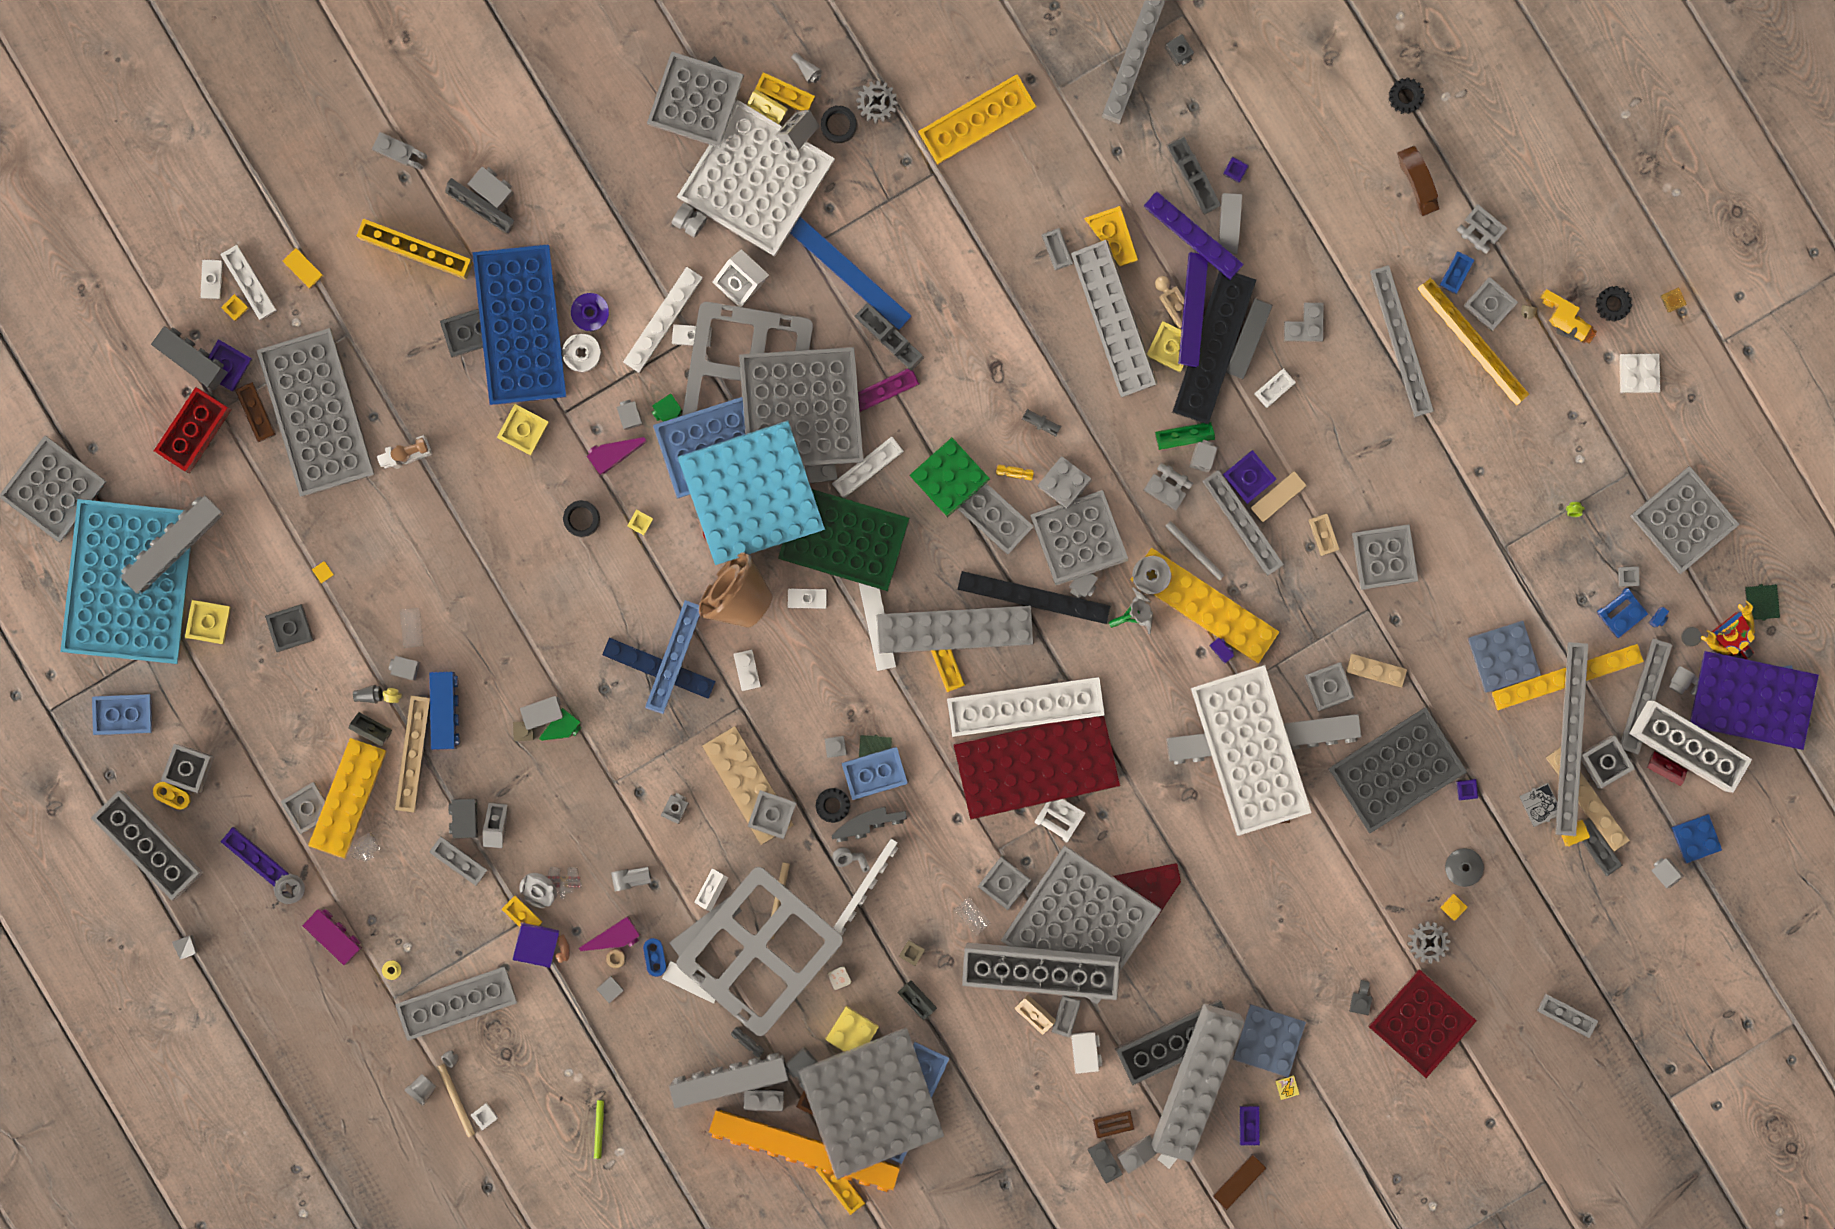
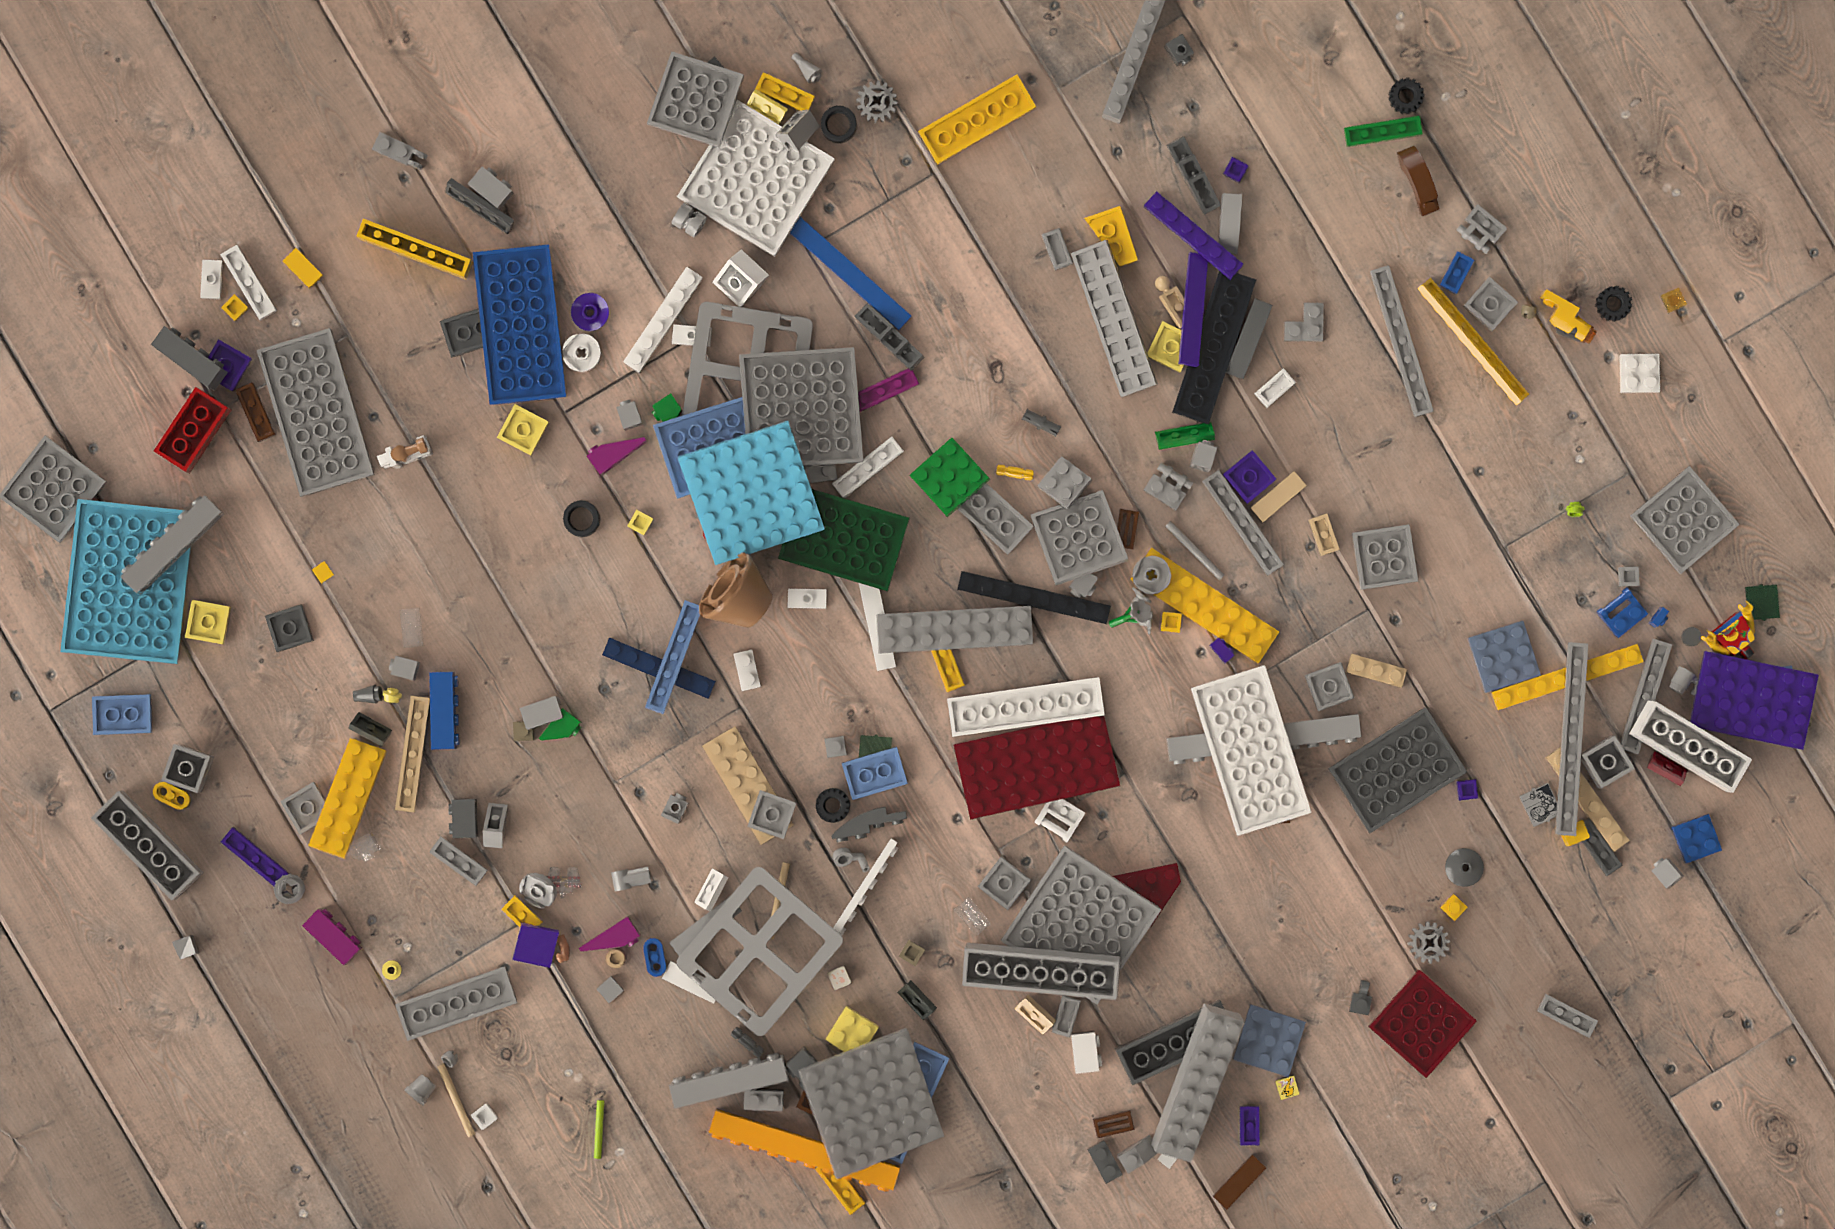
(1129, 513): none -> reddish brown tile
(1171, 622): none -> yellow plate
(1383, 131): none -> green plate

